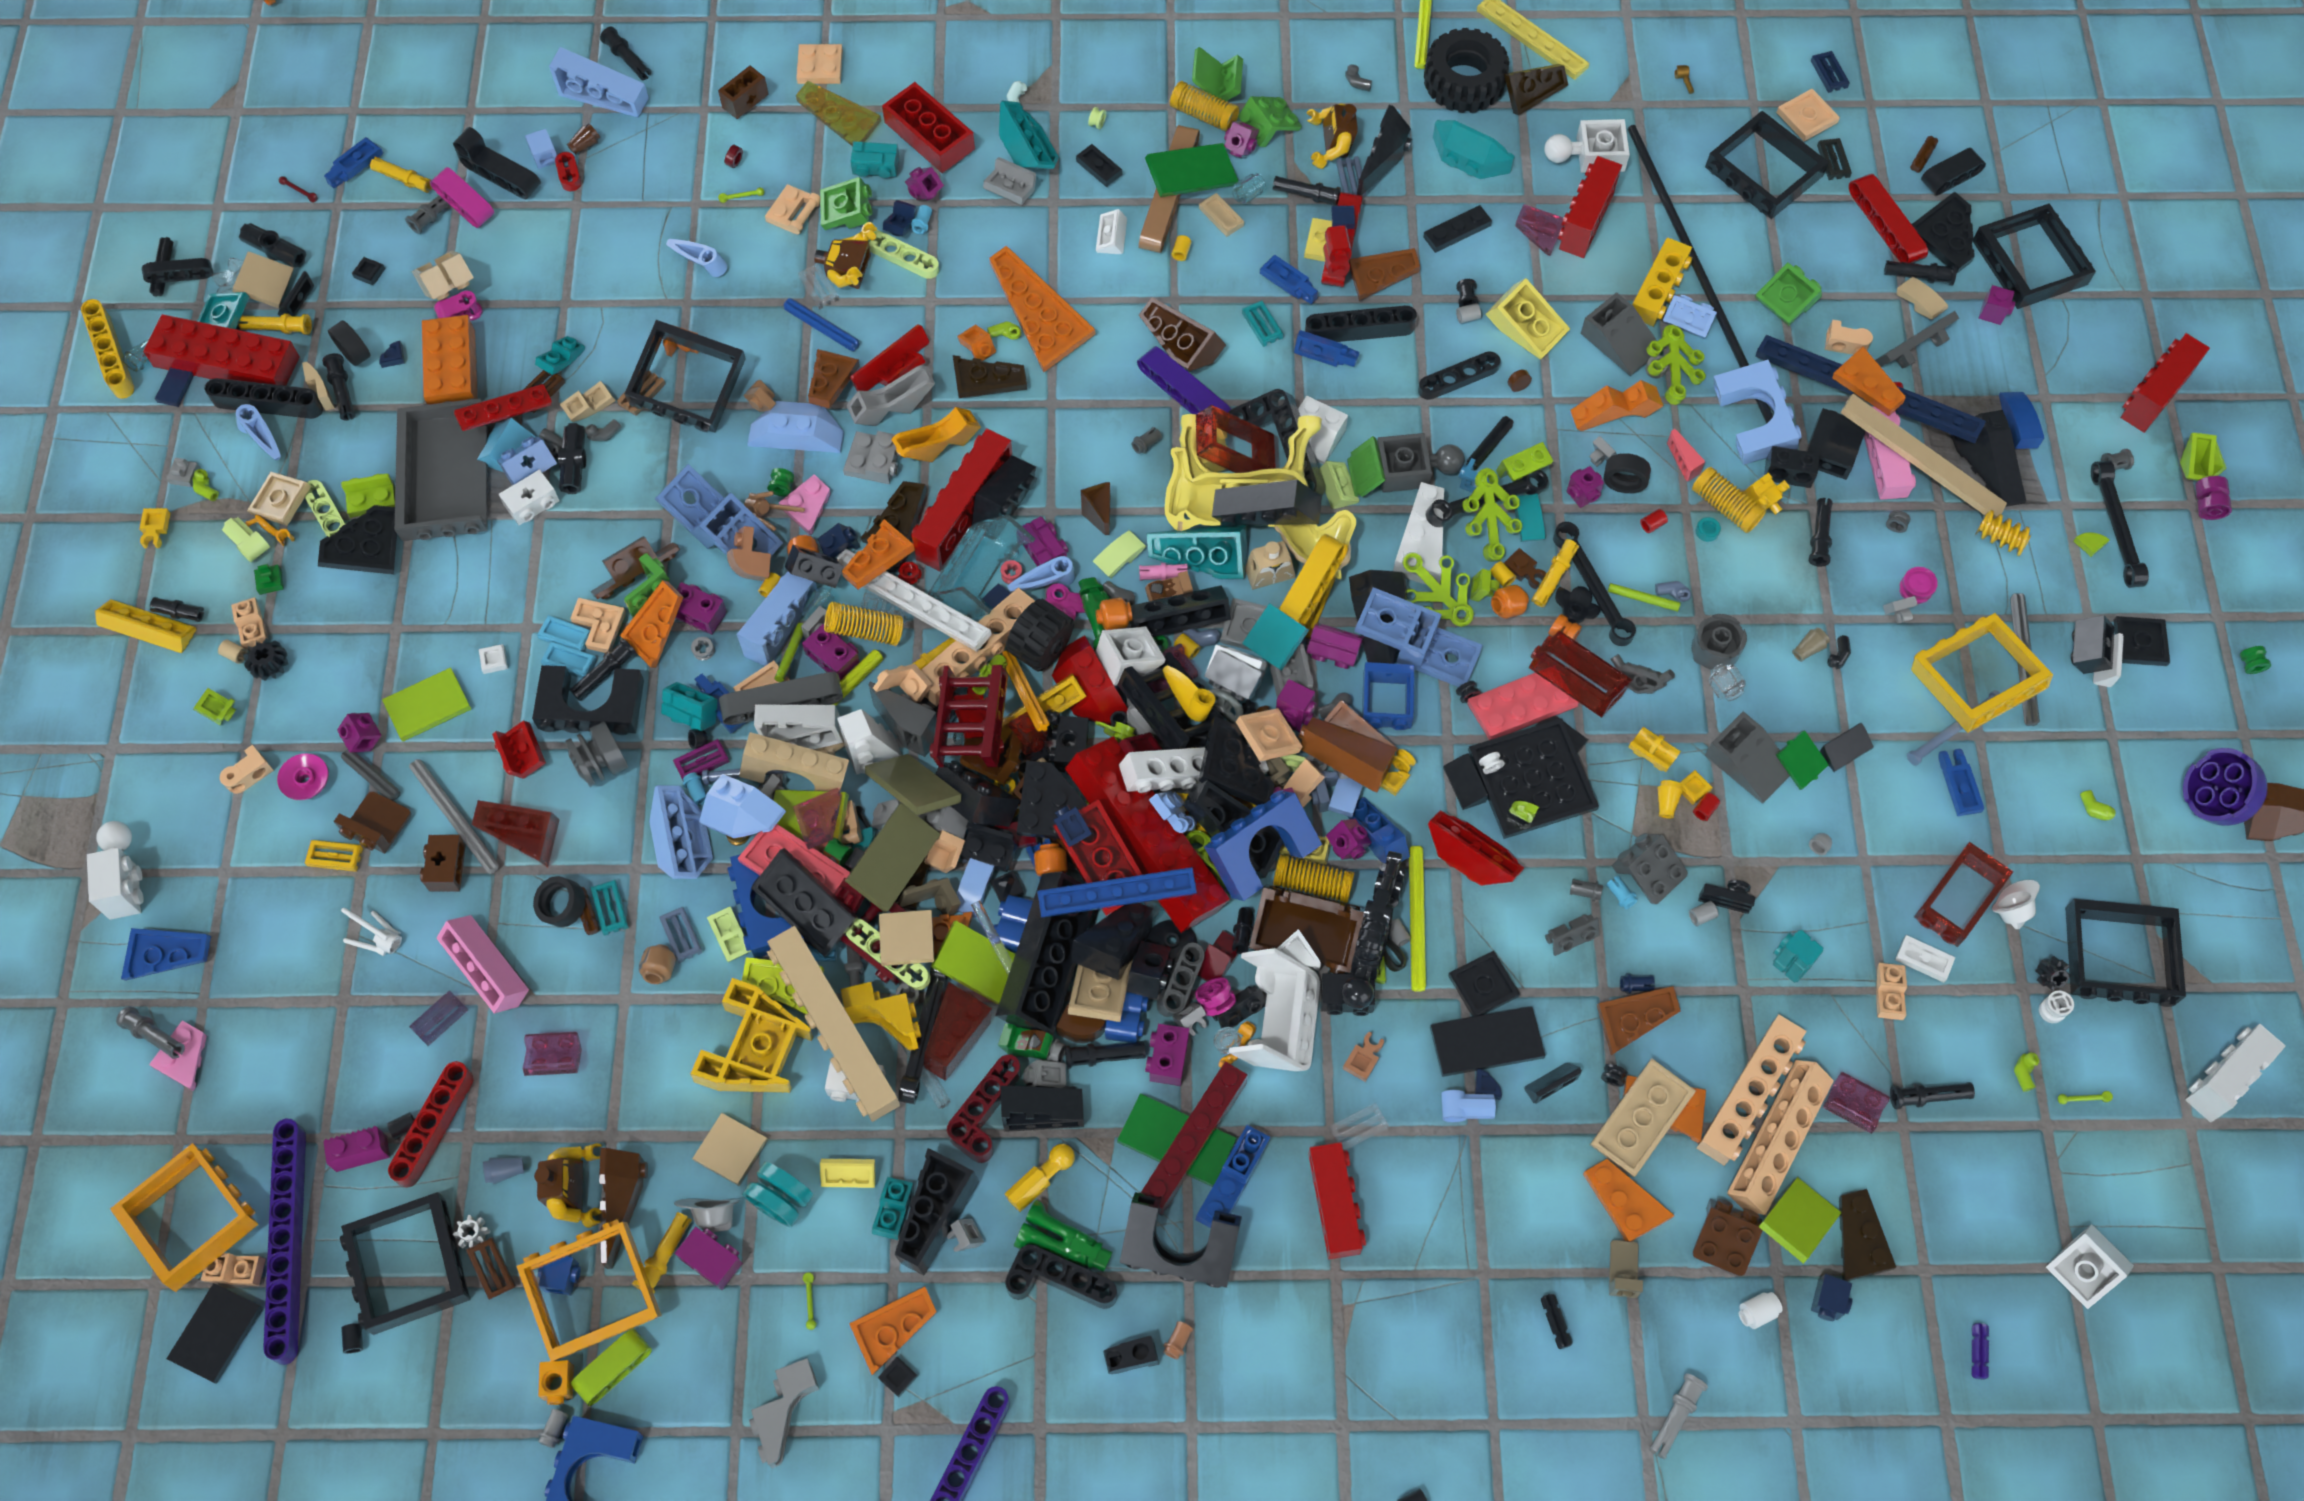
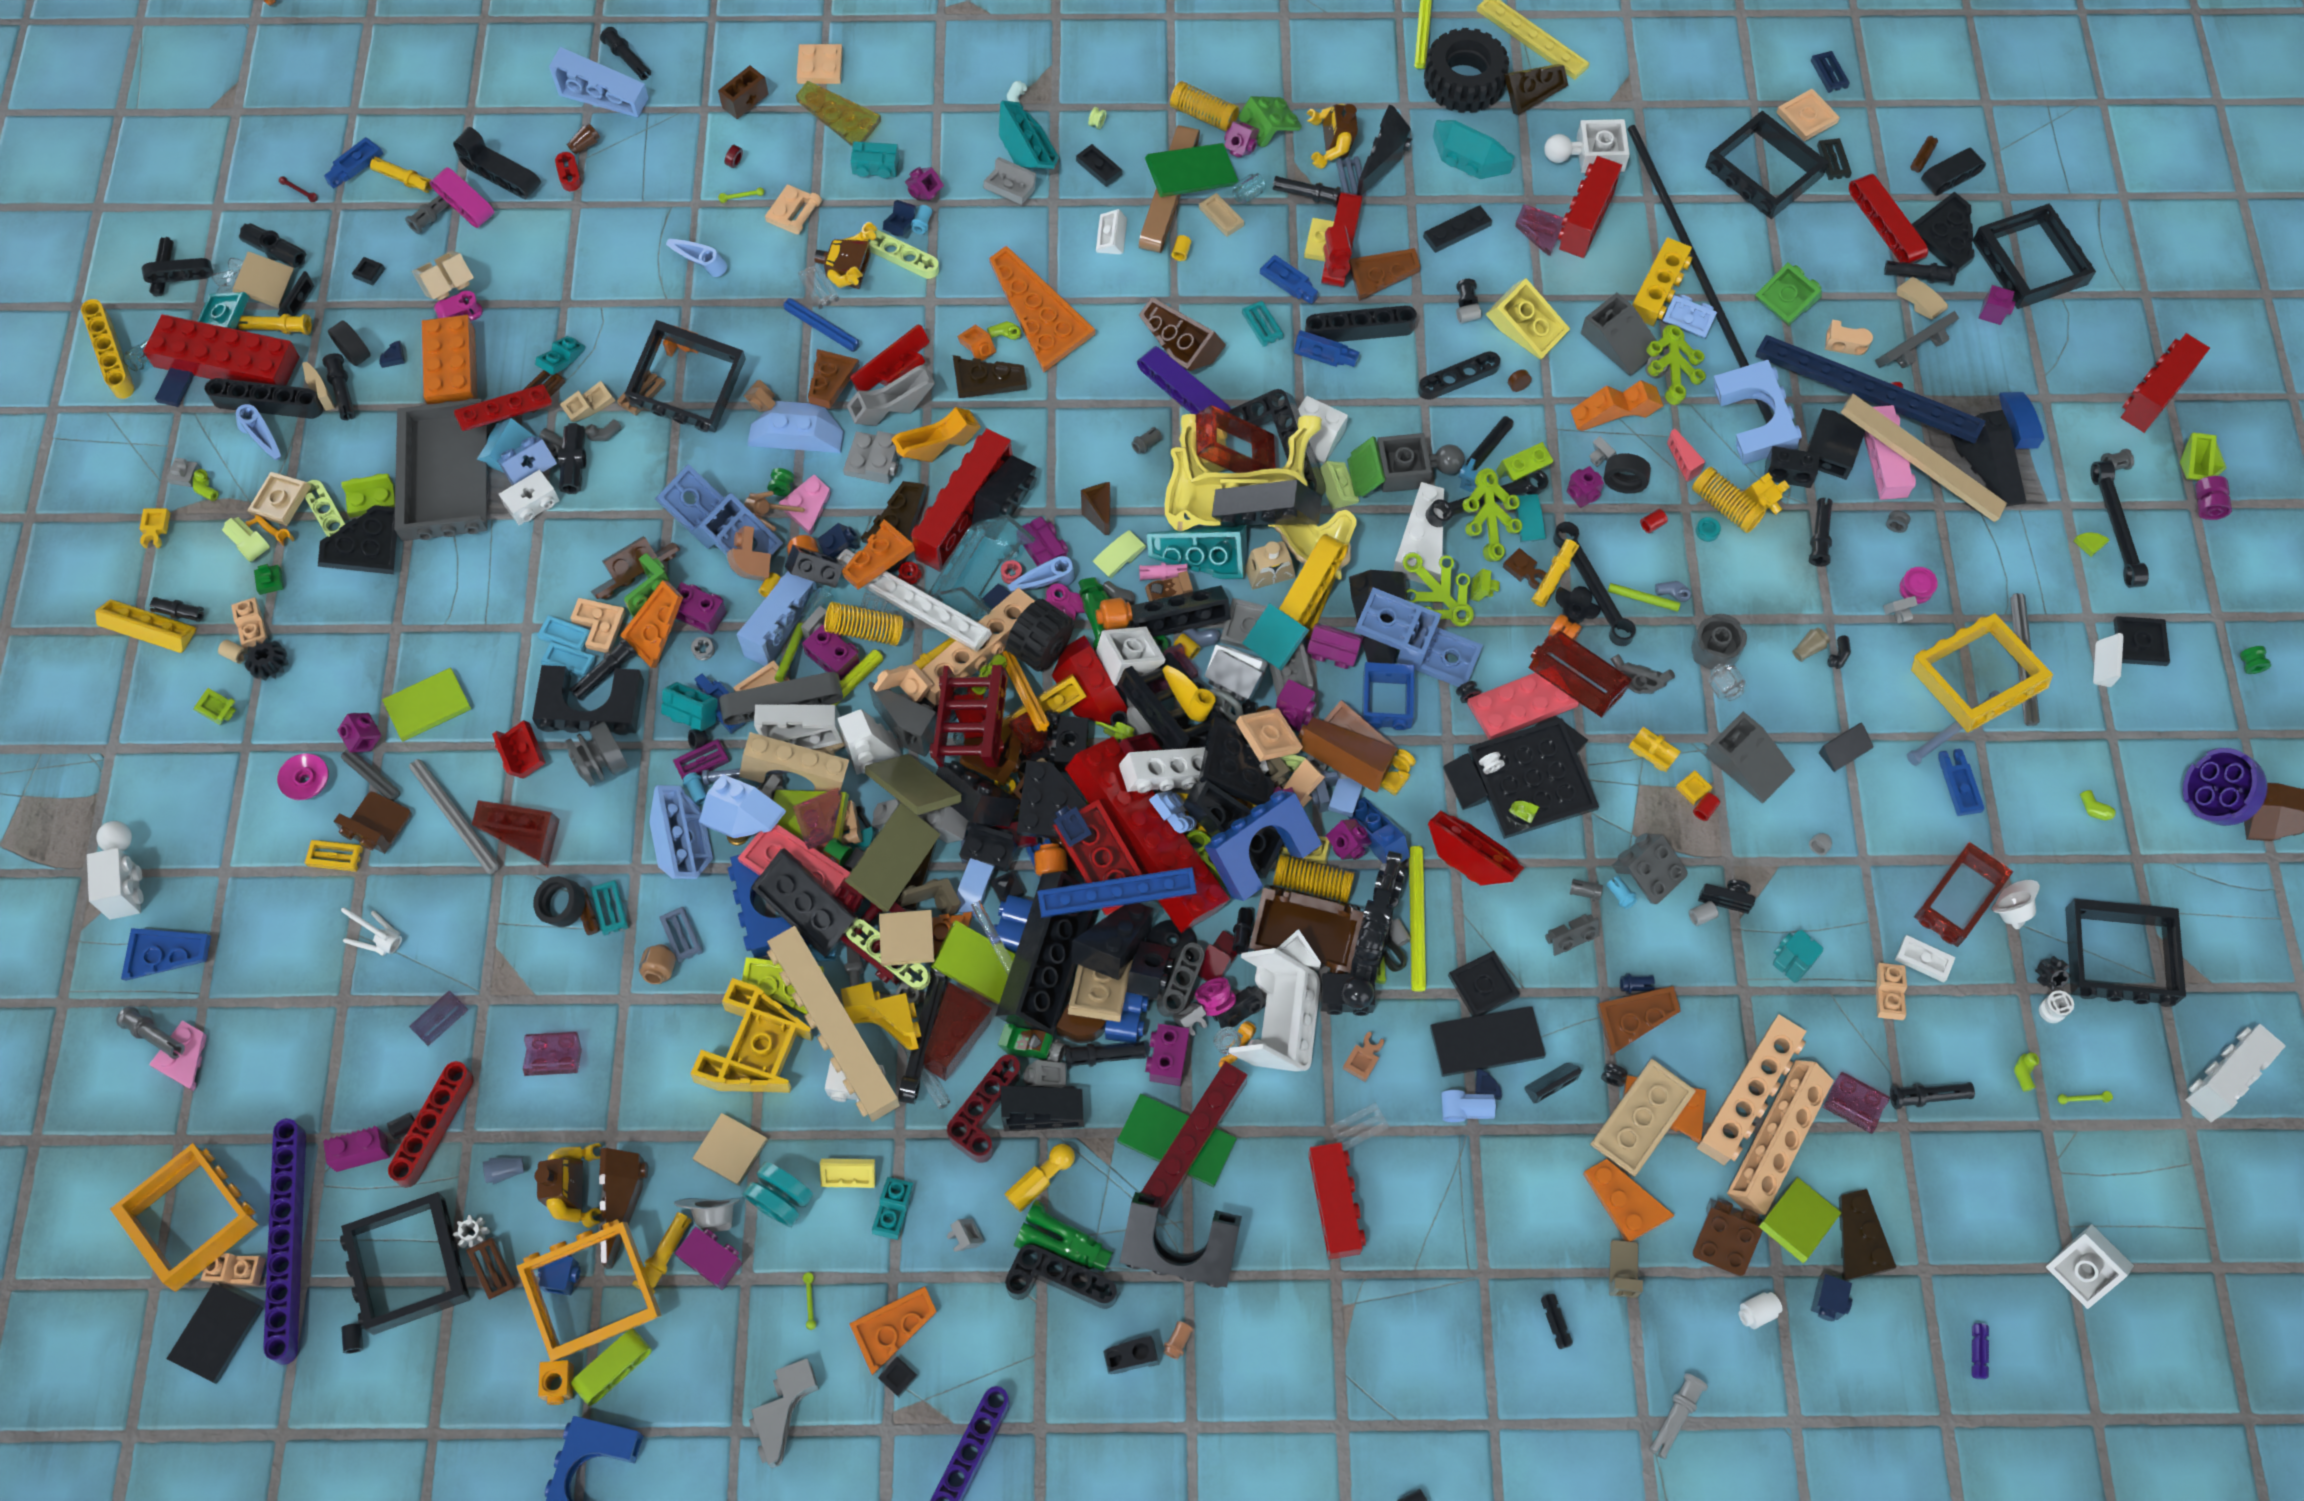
(245, 772): light nougat leg -> none
(443, 863): reddish brown brick -> none
(482, 964): bright pink brick -> none
(493, 659): white tile -> none
(541, 148): light blue brick -> none
(553, 1428): light grey pin -> none
(728, 934): yellowish green slope -> none
(845, 204): bright green plate -> none
(928, 127): red brick -> none
(937, 1203): black wedge -> none
(945, 852): light nougat panel -> none
(1217, 78): bright green bracket -> none
(1234, 1175): blue slope -> none
(1326, 709): dark grey arm -> none
(1343, 216): dark blue tile -> none
(1355, 79): dark grey arm -> none
(1503, 574): yellow hinge -> none
(1509, 601): orange head -> none
(1668, 798): yellow cone -> none
(1683, 72): pearl gold hand -> none
(1802, 760): green piece -> none
(1870, 382): orange wing -> none
(2004, 532): yellow piece -> none
(2093, 644): brick -> none

